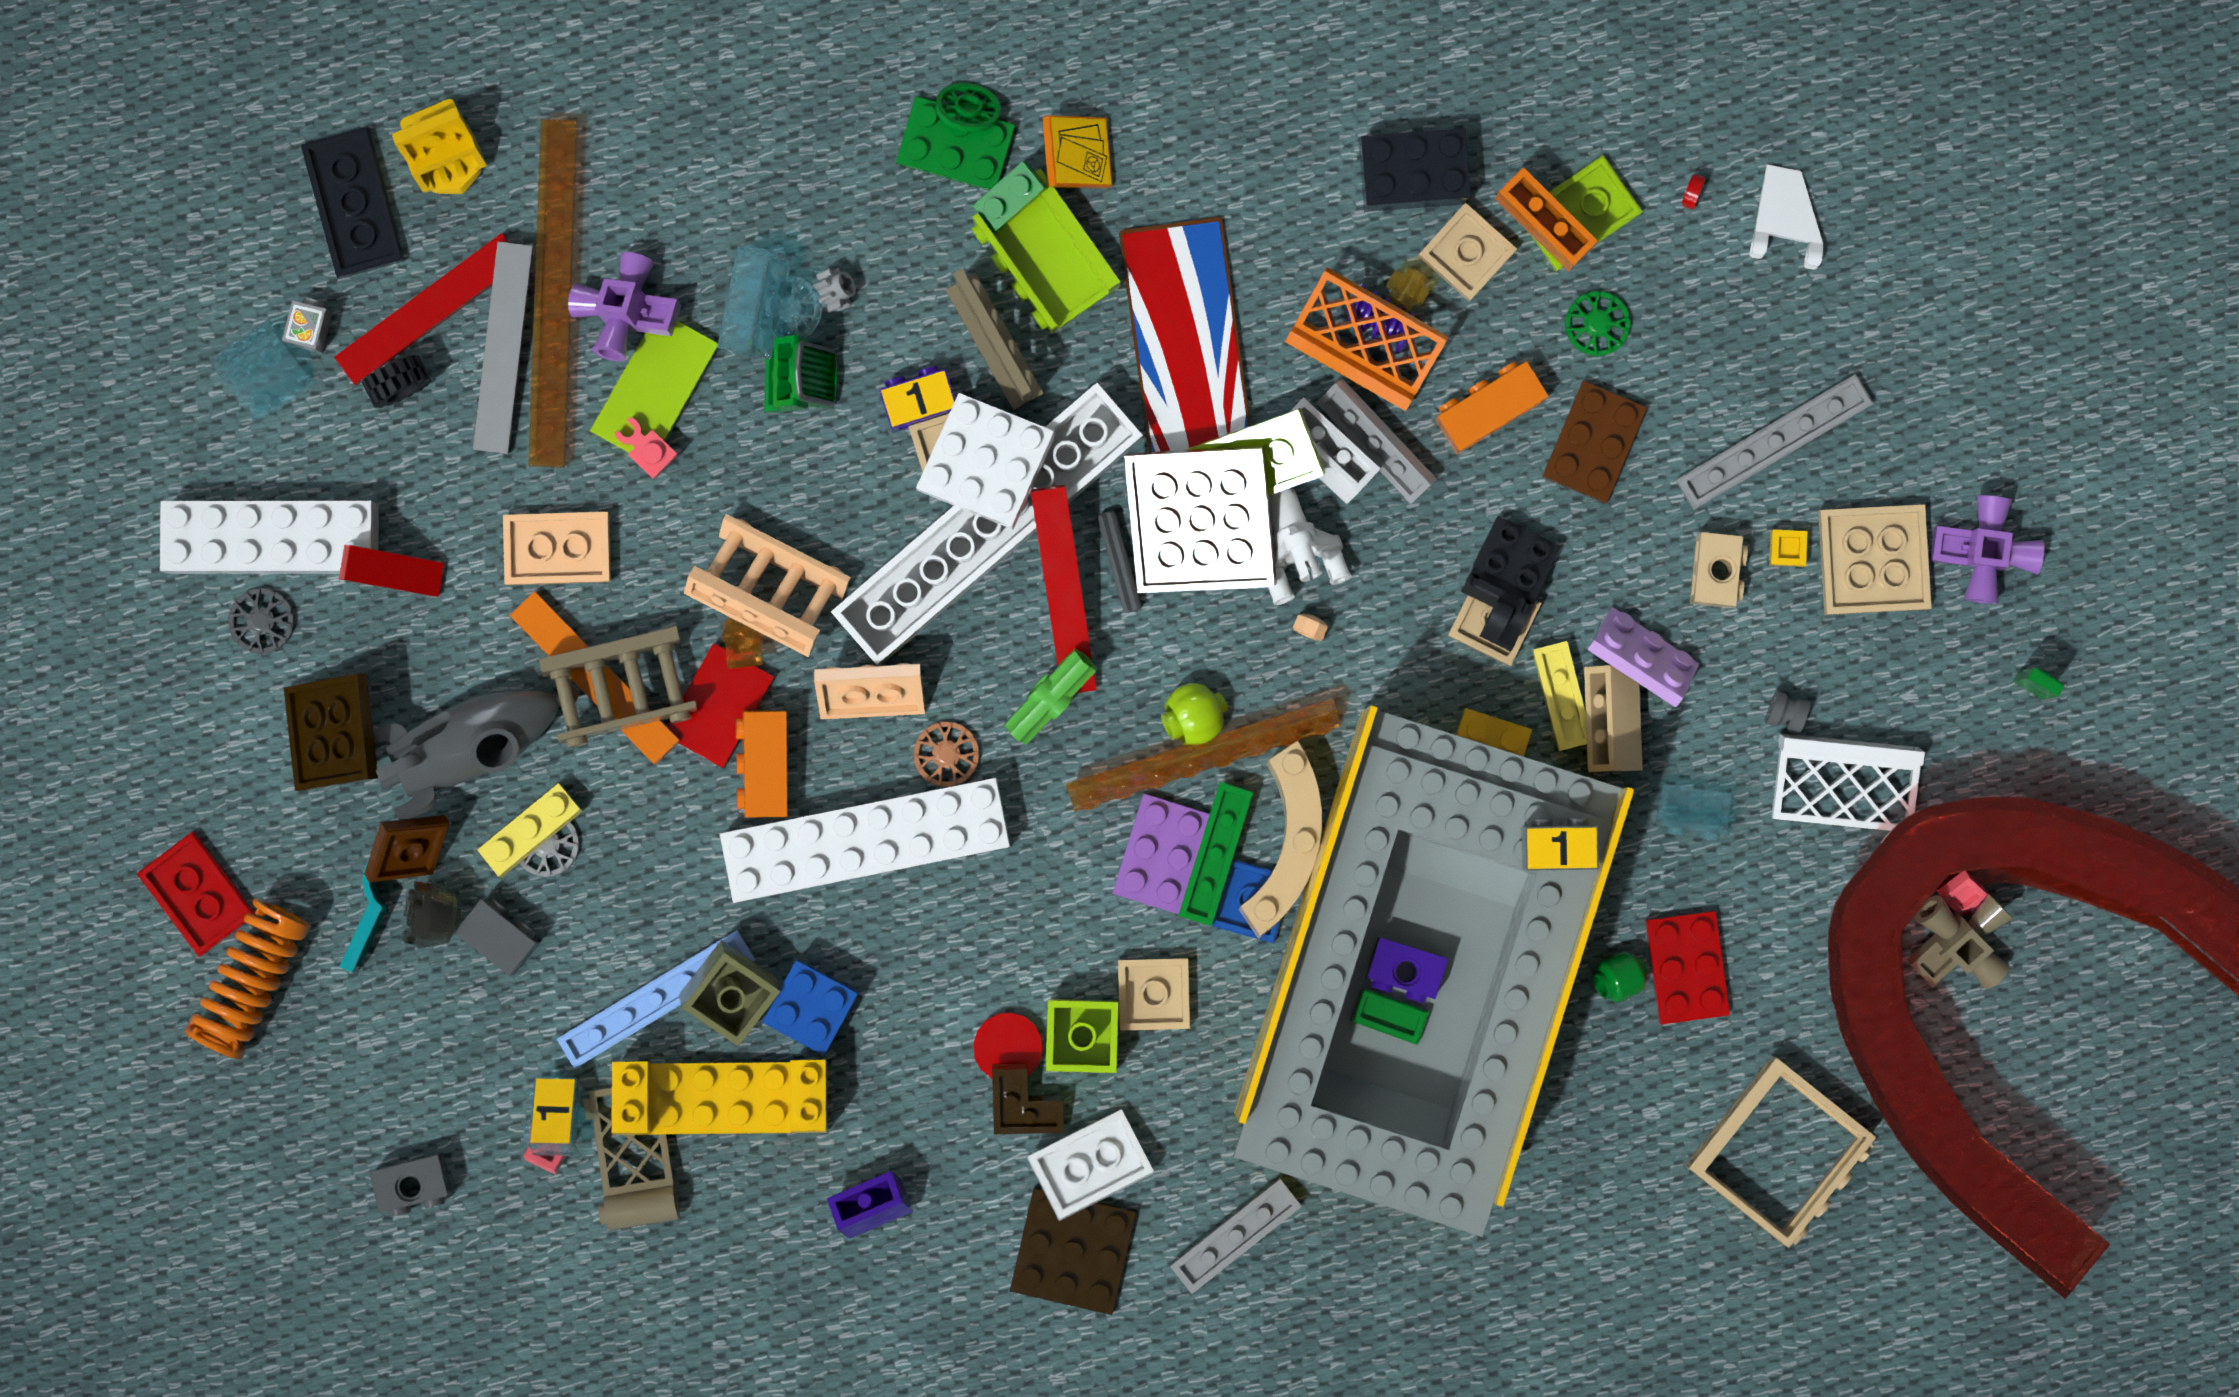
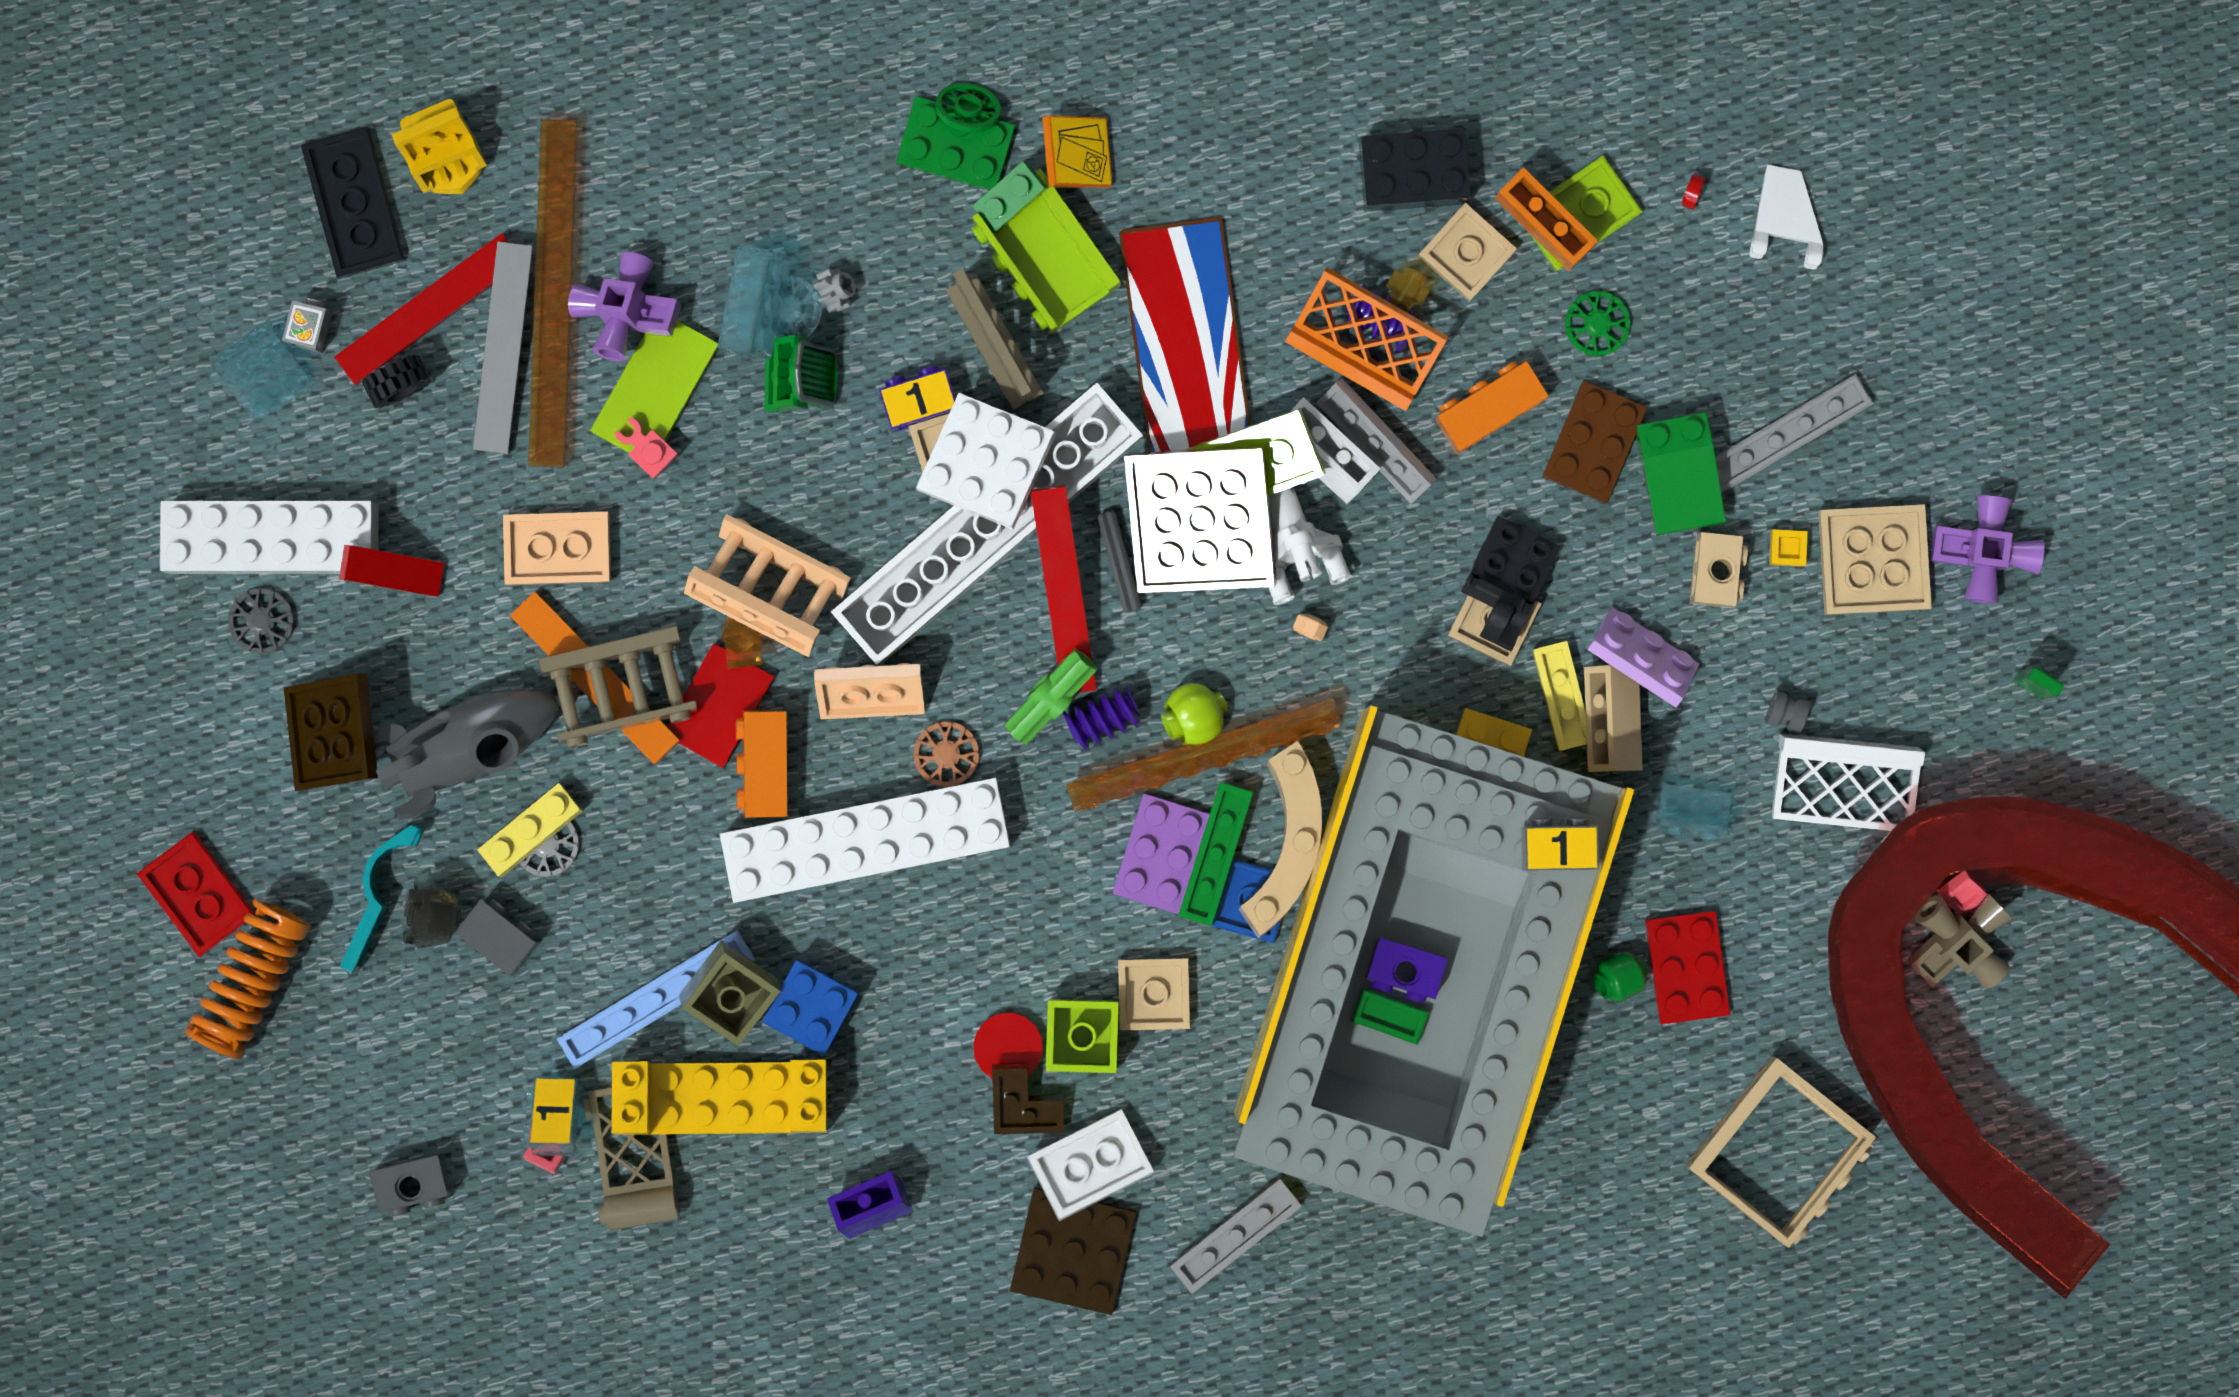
(406, 848): reddish brown tile -> none
(1103, 718): none -> dark purple piece
(1680, 474): none -> green slope

